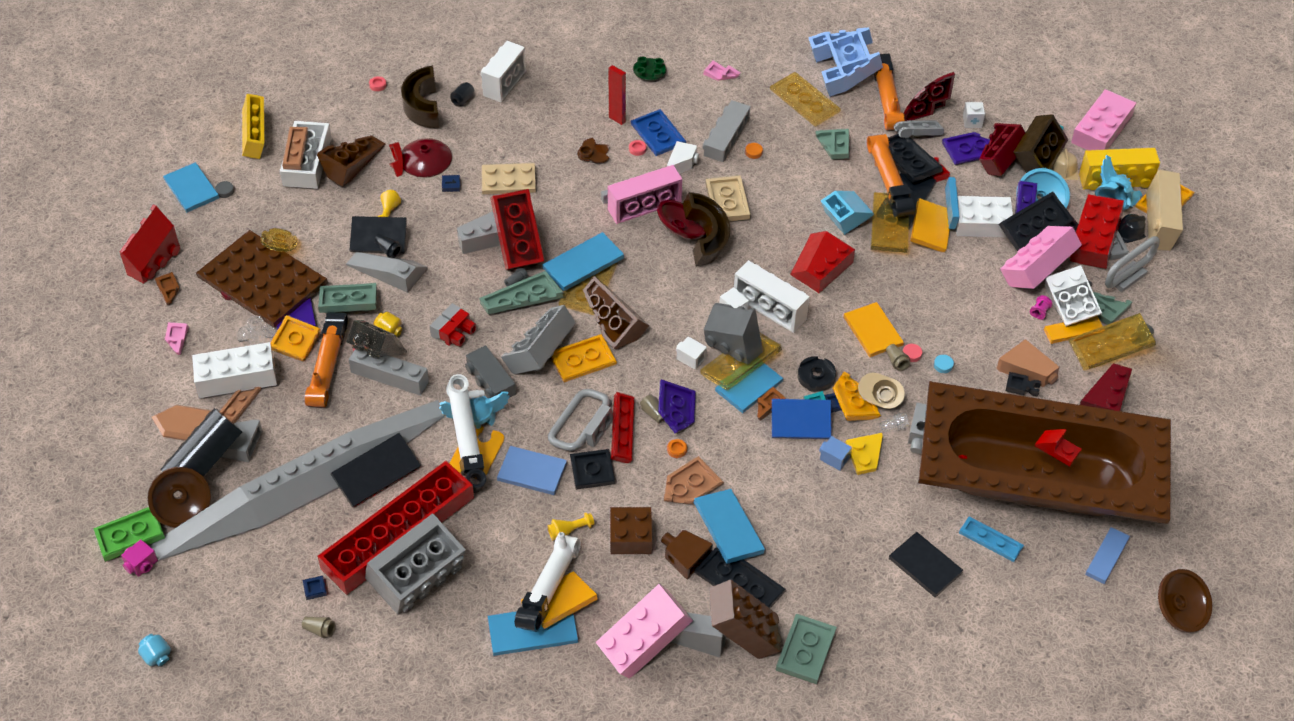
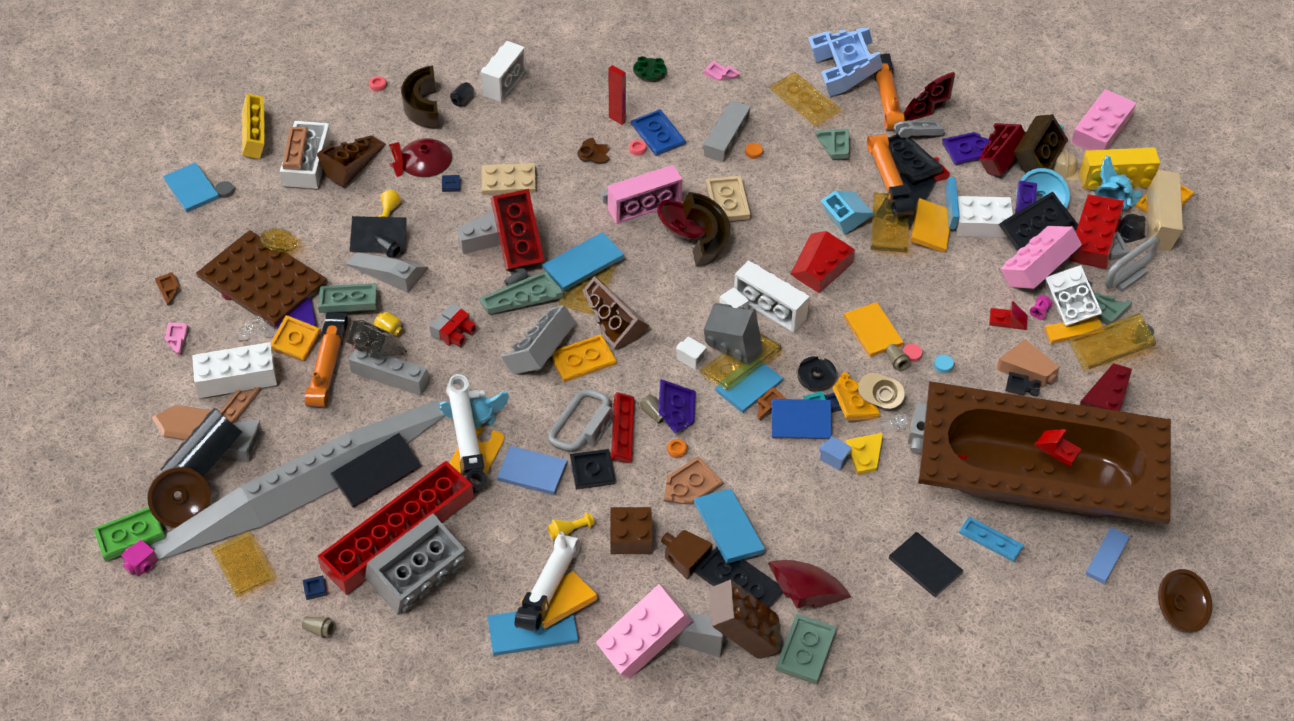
(150, 246): red wedge -> none
(154, 650): medium azure head -> none
(243, 564): none -> clear yellow tile
(489, 373): dark grey brick -> none
(683, 157): white slope -> none
(807, 583): none -> dark red brick
(973, 114): white brick -> none
(1012, 318): none -> red slope

